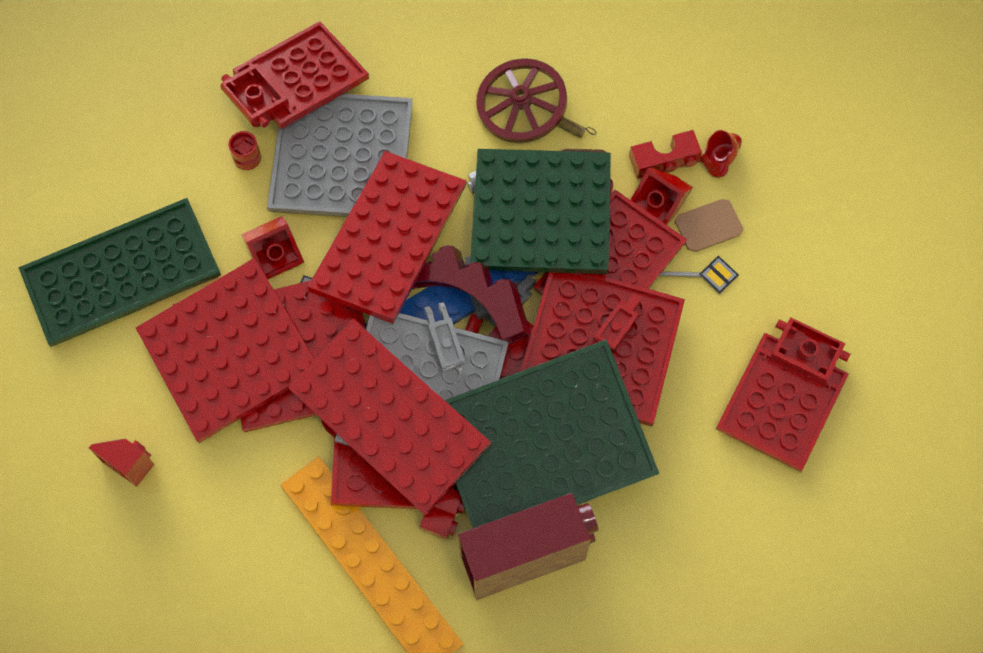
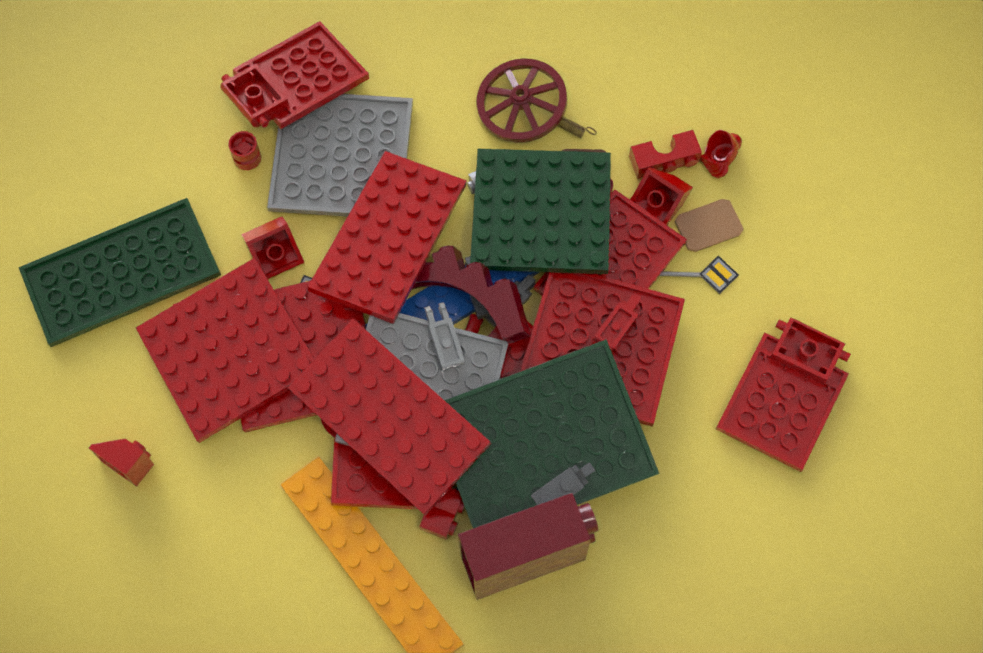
(568, 482): none -> dark grey hinge

